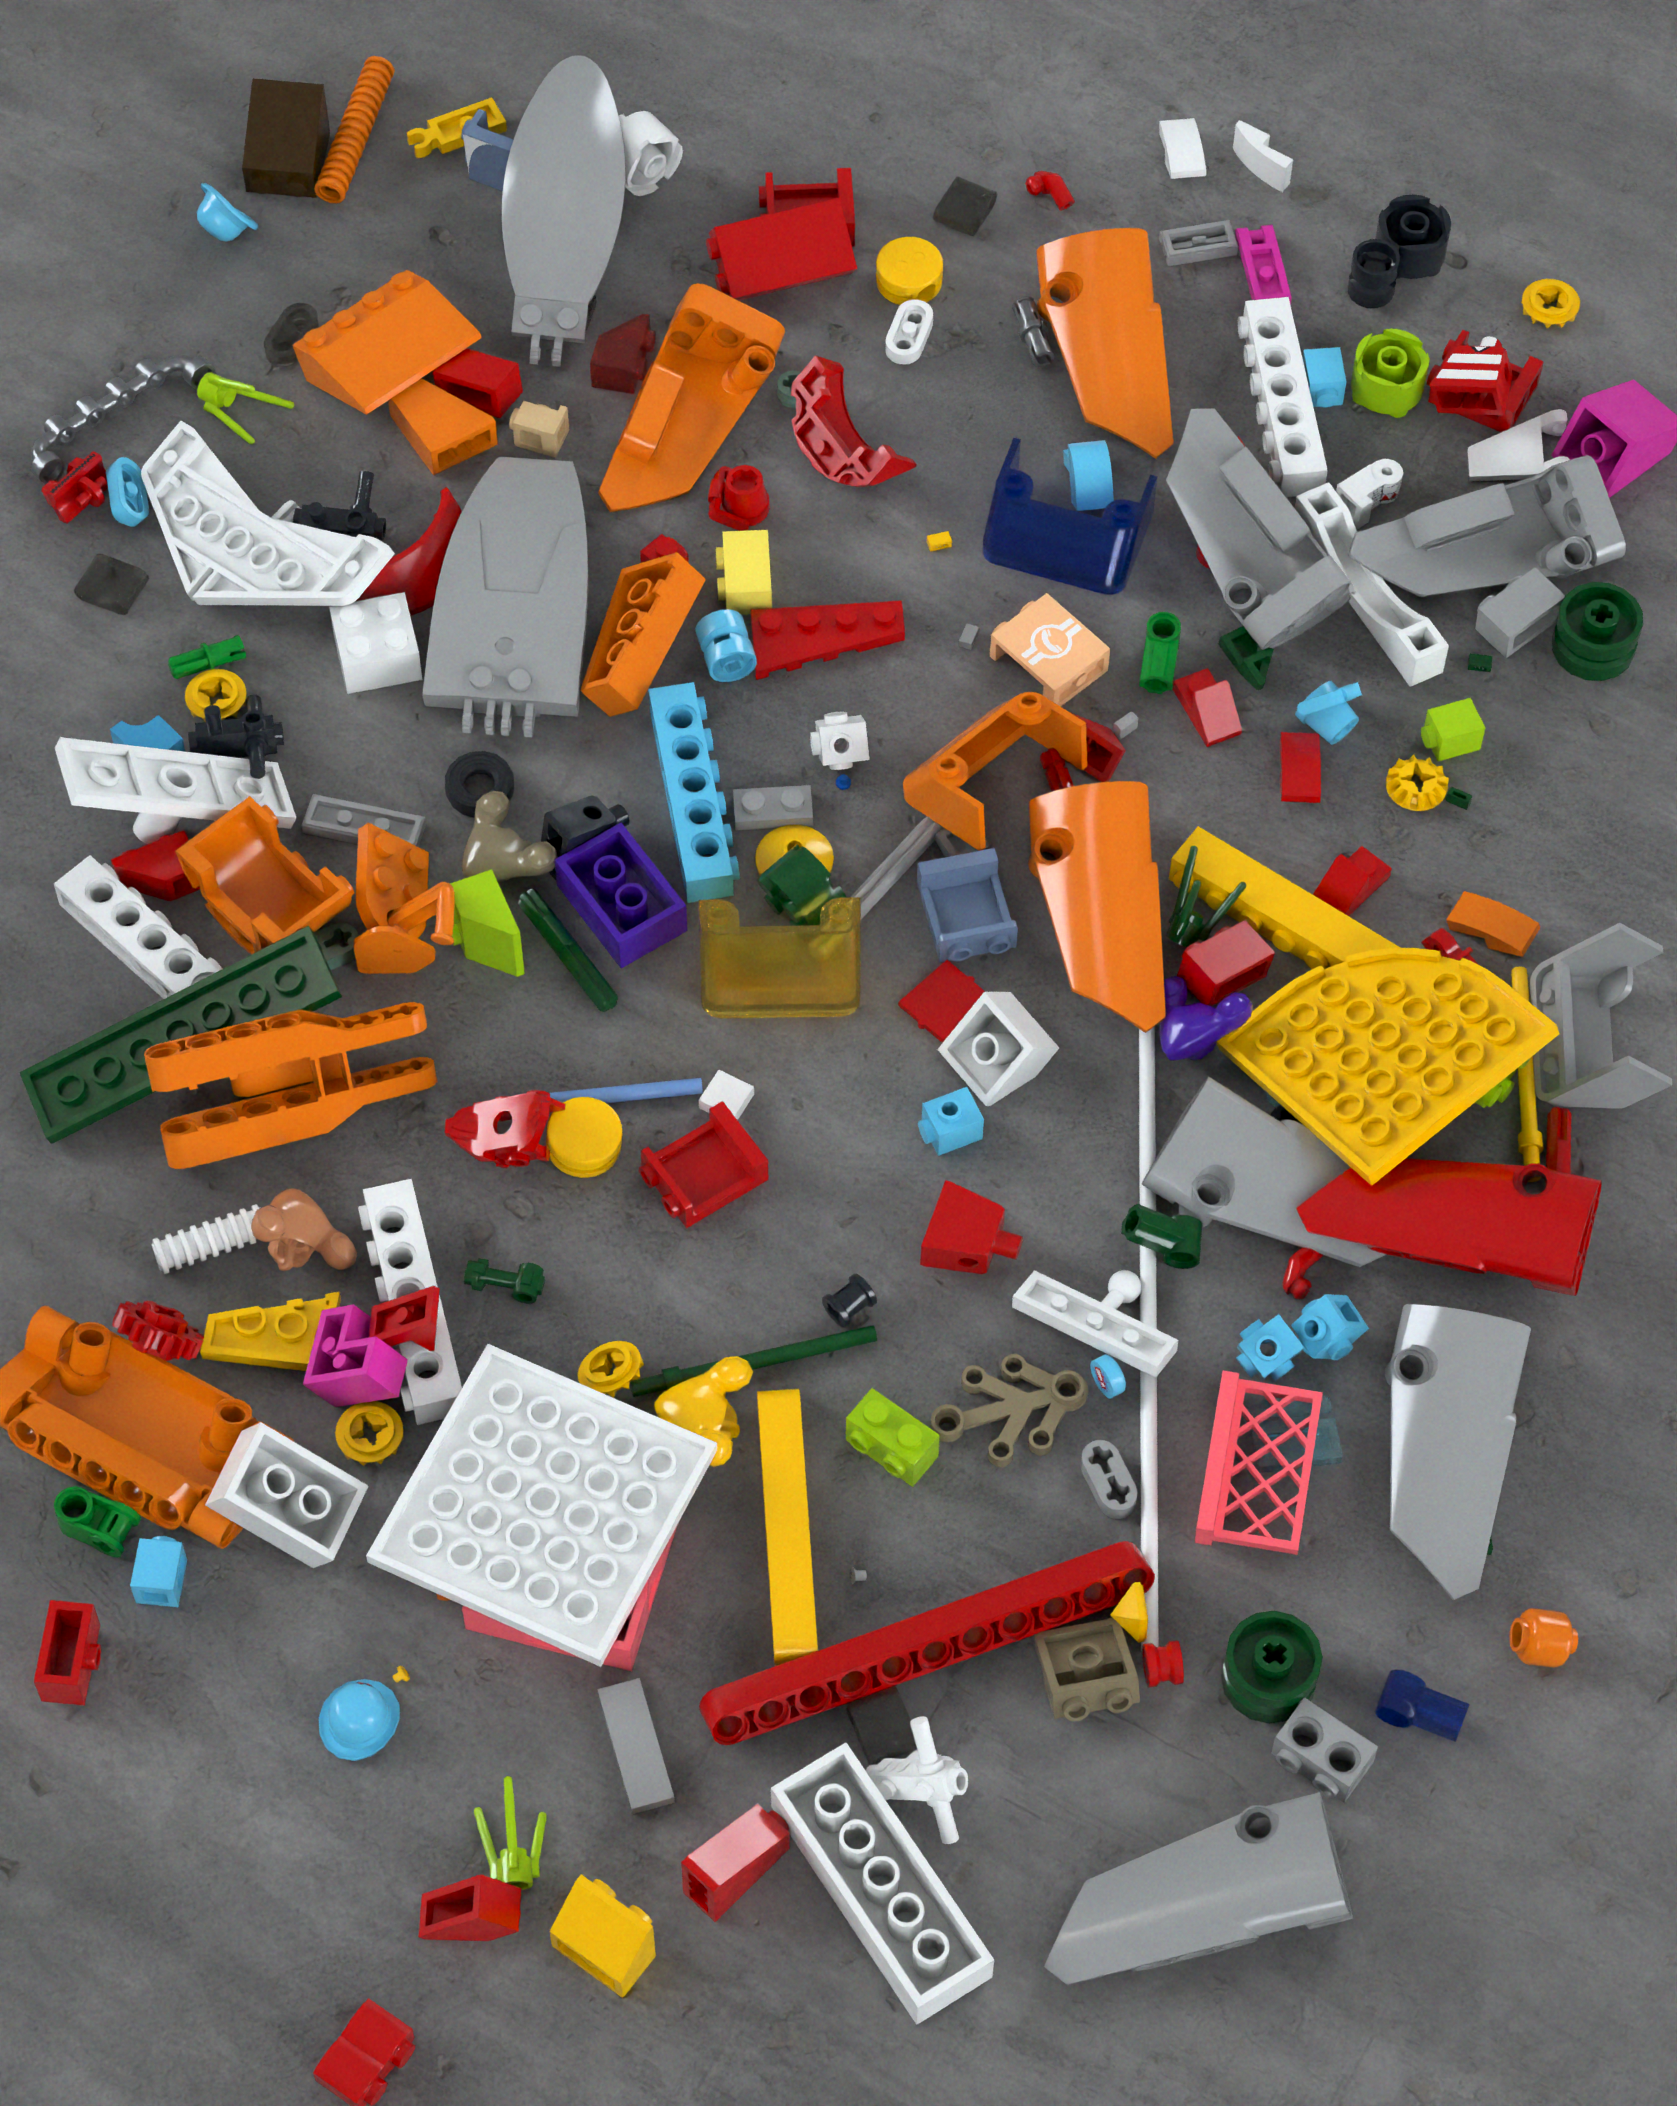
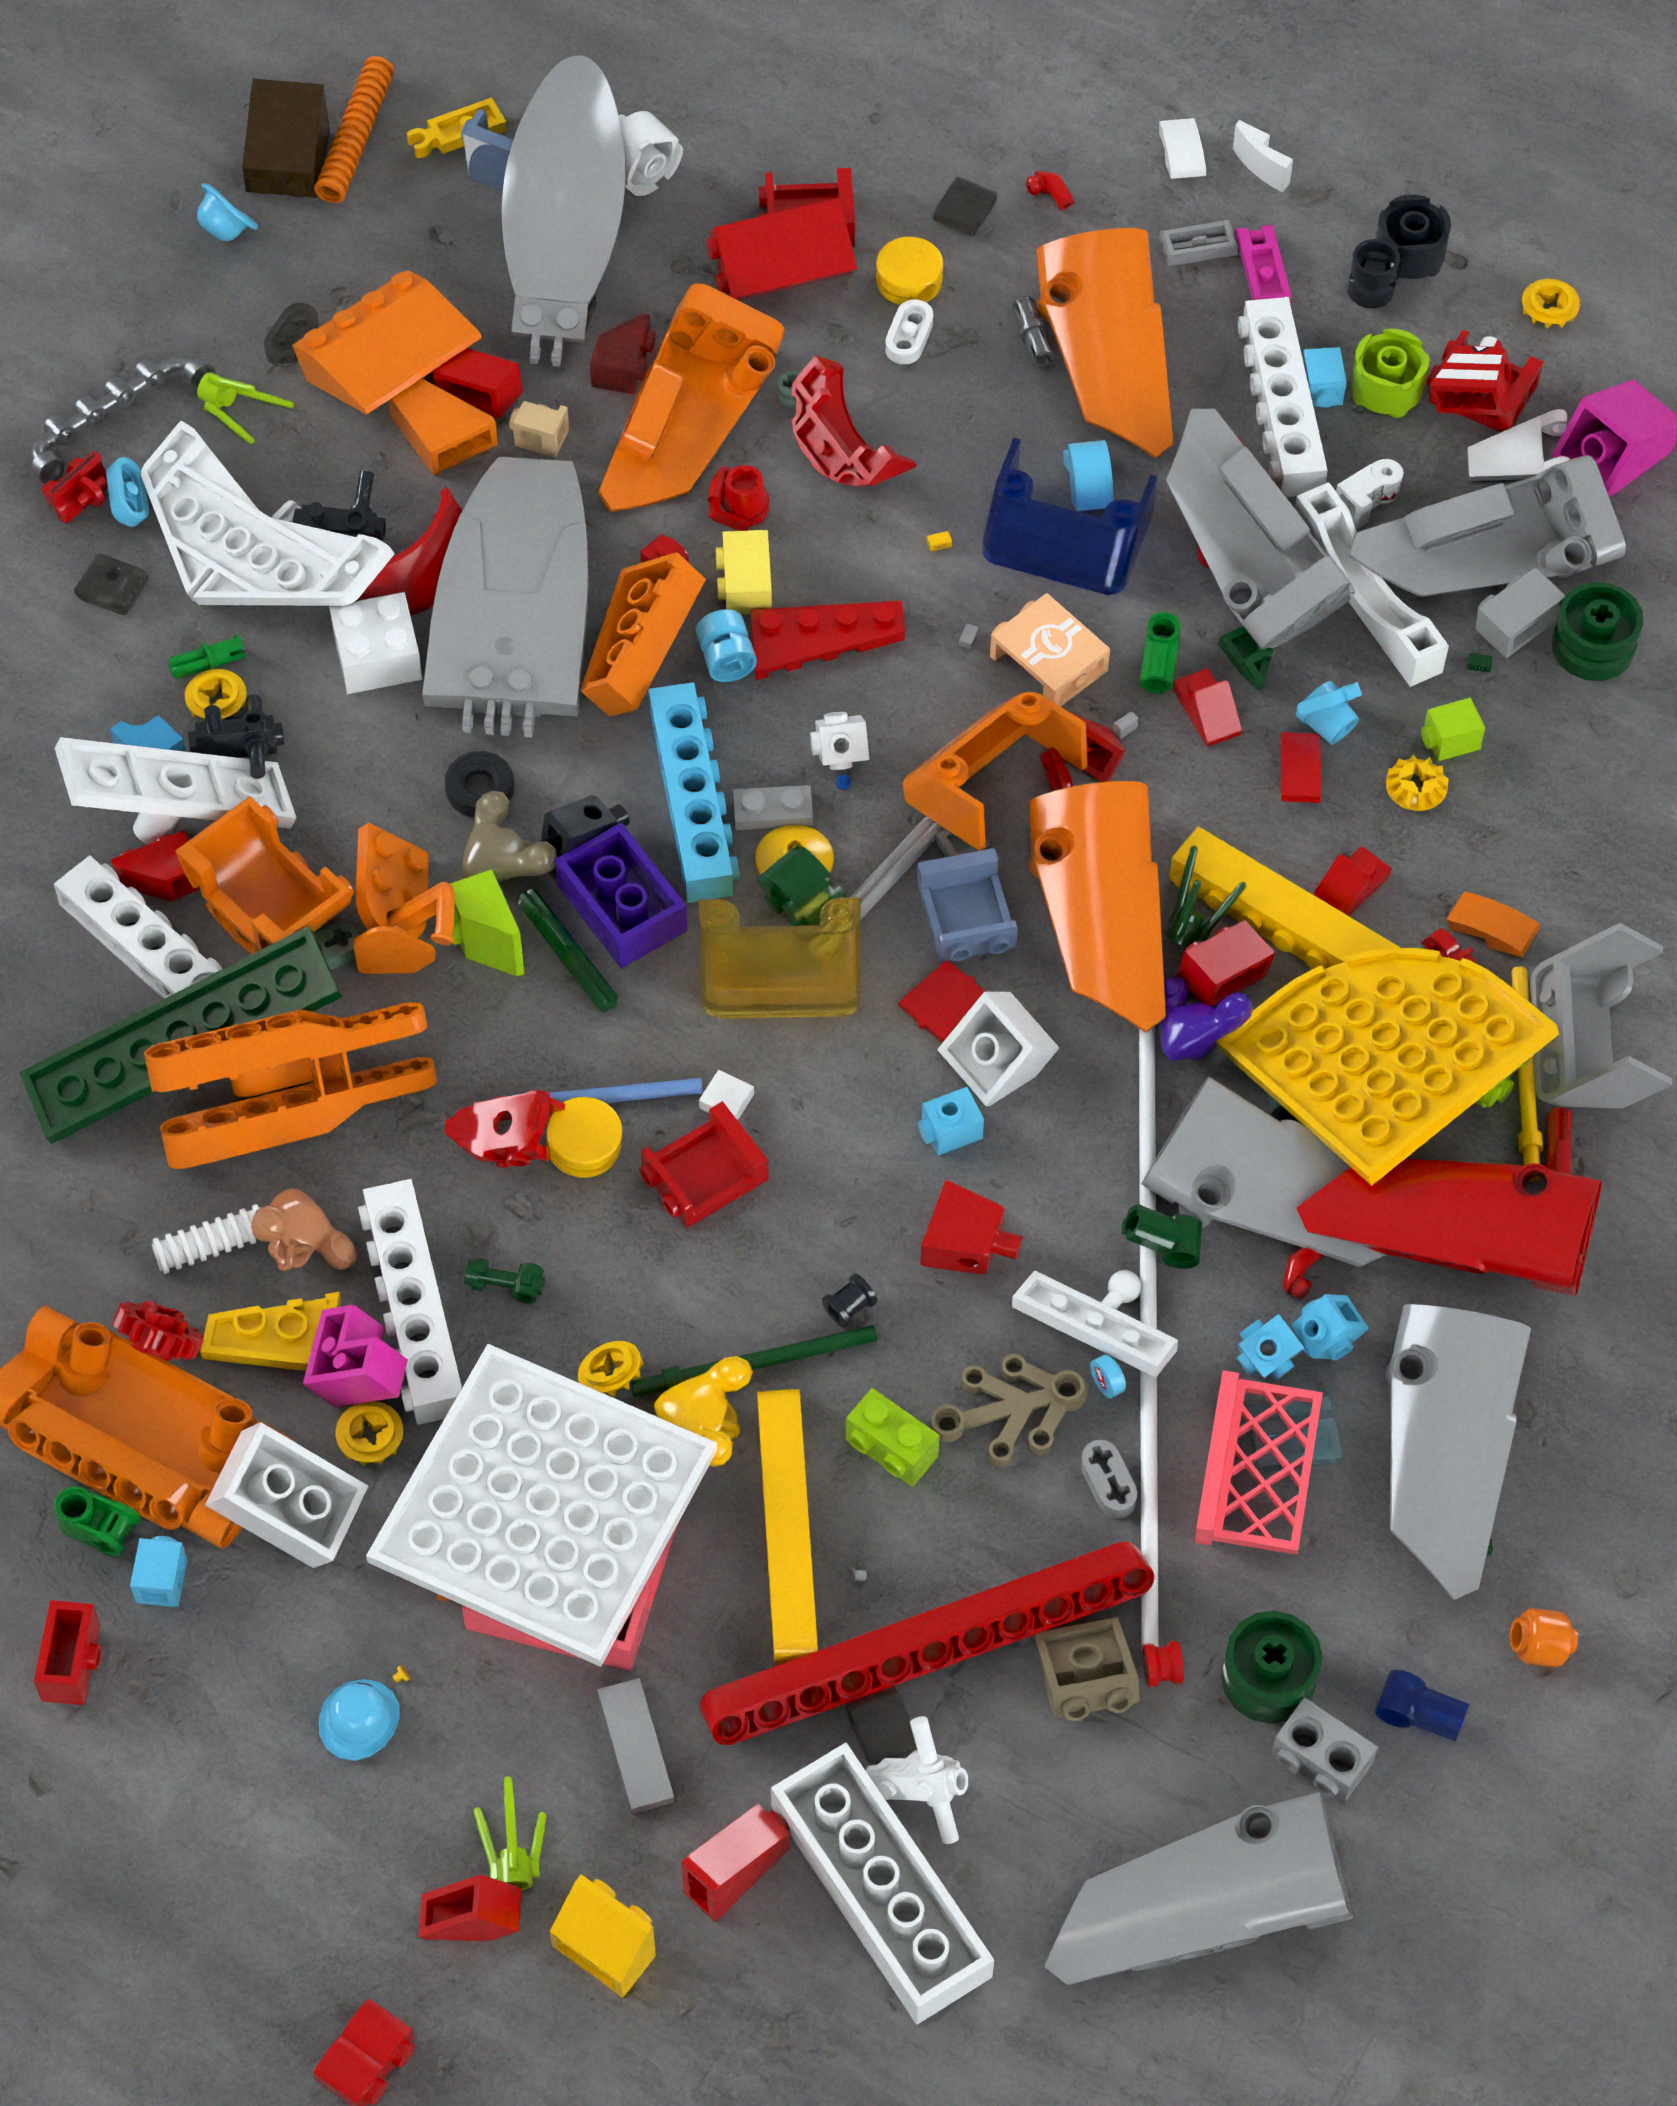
(342, 819): light grey tile -> none
(407, 1319): red slope -> none
(1132, 1612): yellow slope -> none
(1459, 798): dark green piece -> none

